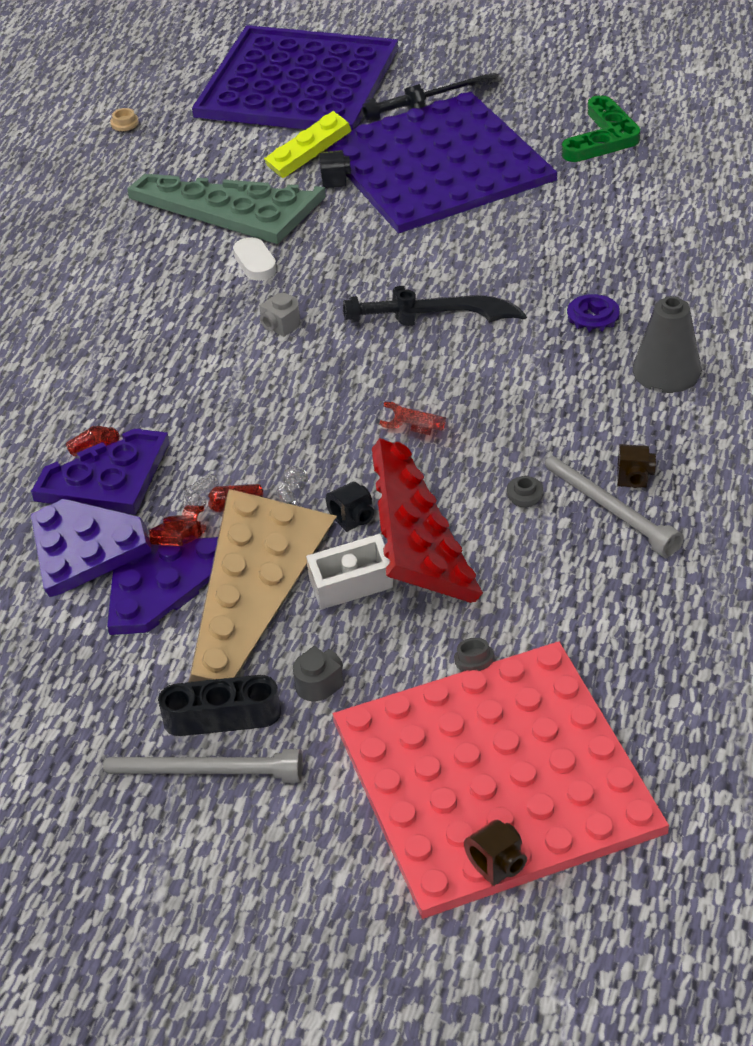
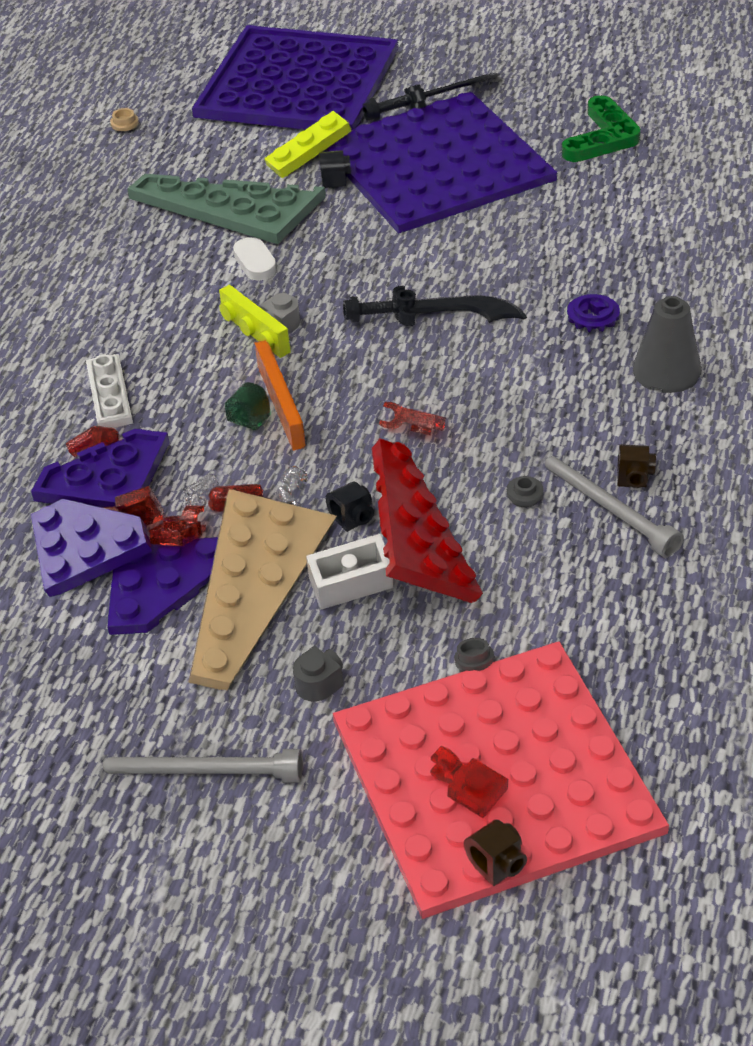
(109, 391): none -> white tile
(140, 503): none -> clear red plate
(219, 705): black beam -> none
(248, 406): none -> clear green plate
(254, 320): none -> neon yellow plate
(280, 395): none -> orange tile
(470, 785): none -> clear red plate

